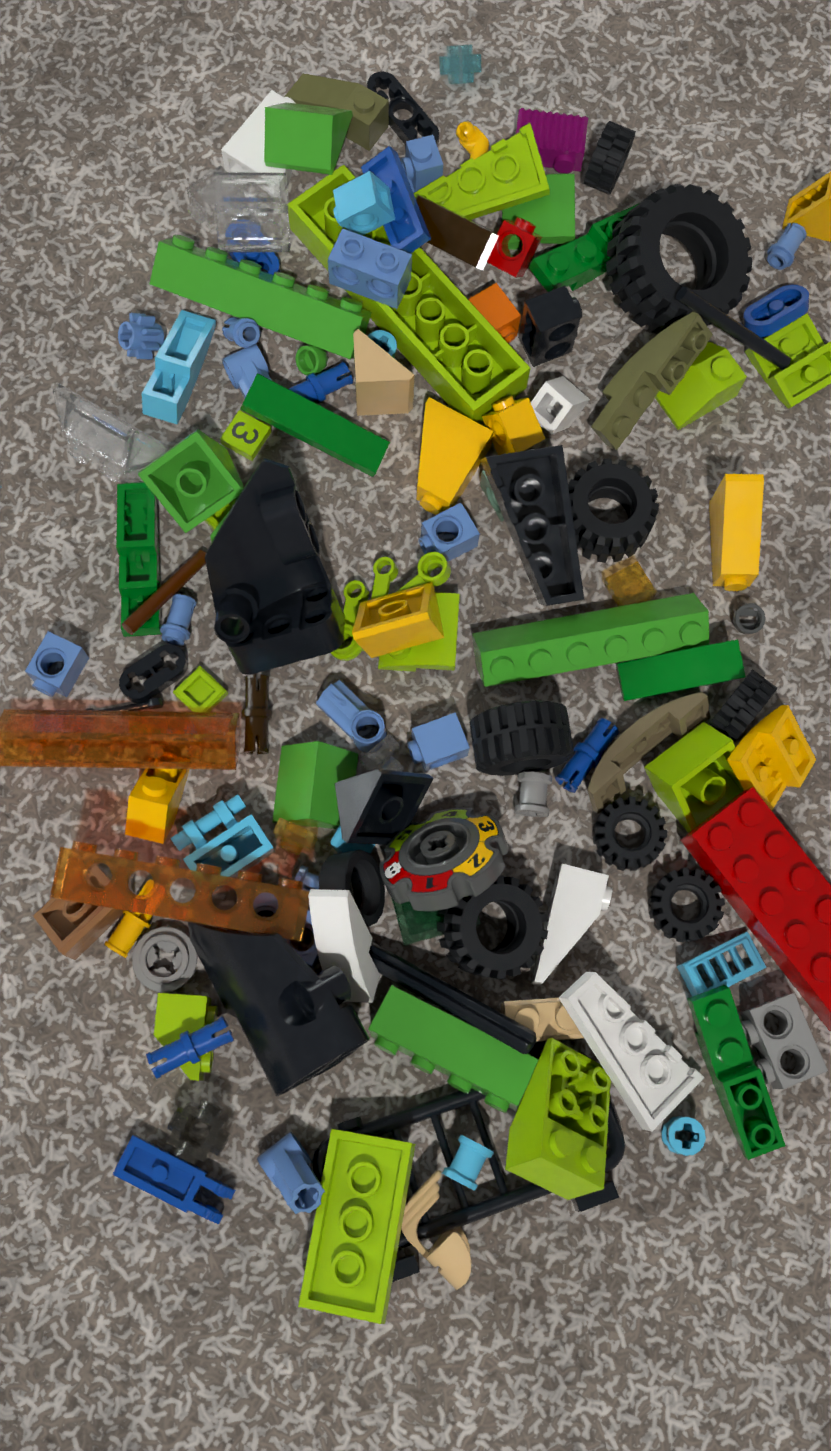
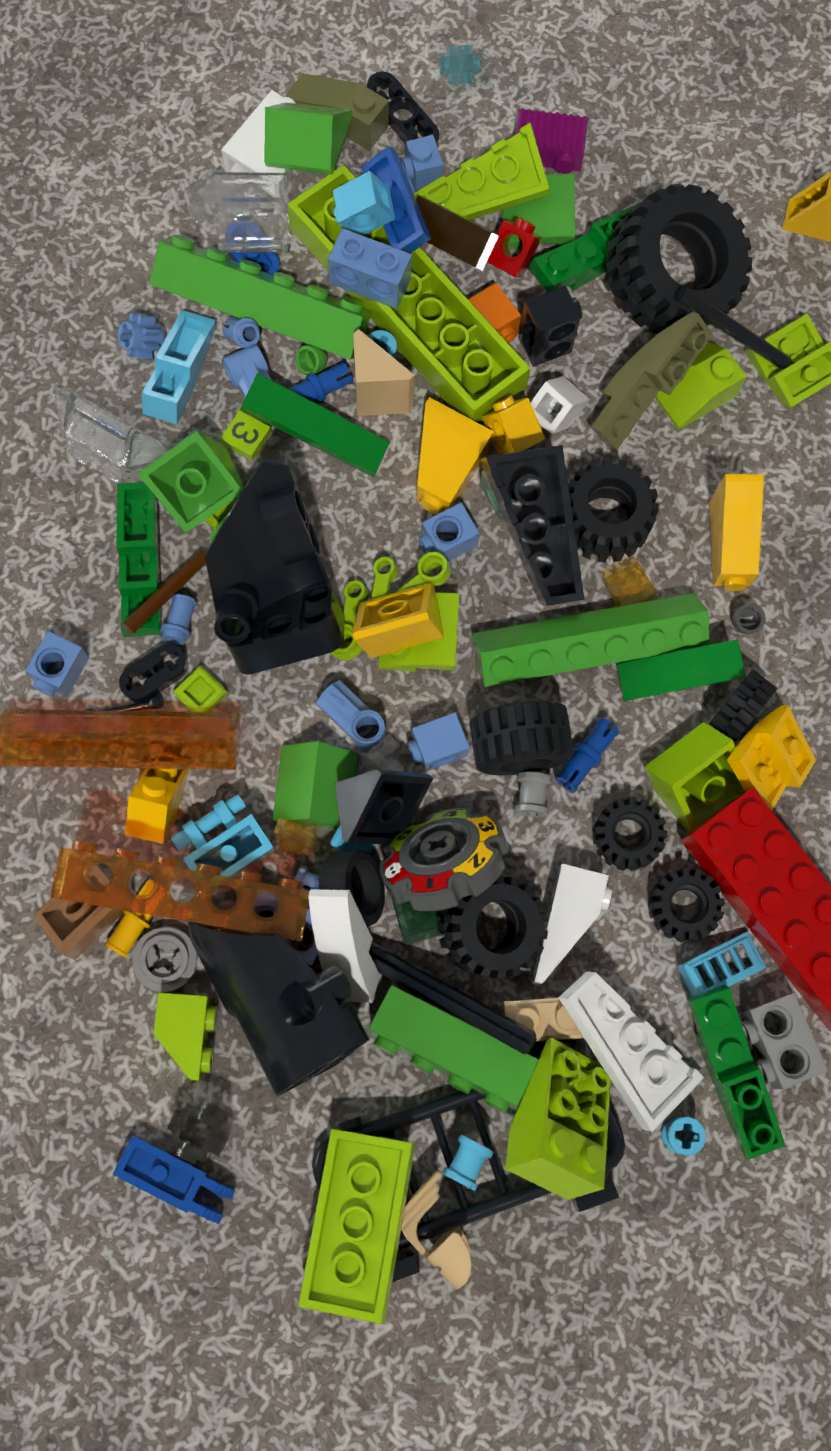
(190, 1047): blue pin -> none
(256, 714): dark brown pin -> none
(290, 1171): medium blue piece -> none
(472, 139): yellow arm -> none
(609, 157): black tyre -> none
(639, 739): dark tan slope -> none
(777, 310): blue plate -> none
(782, 253): medium blue pin -> none

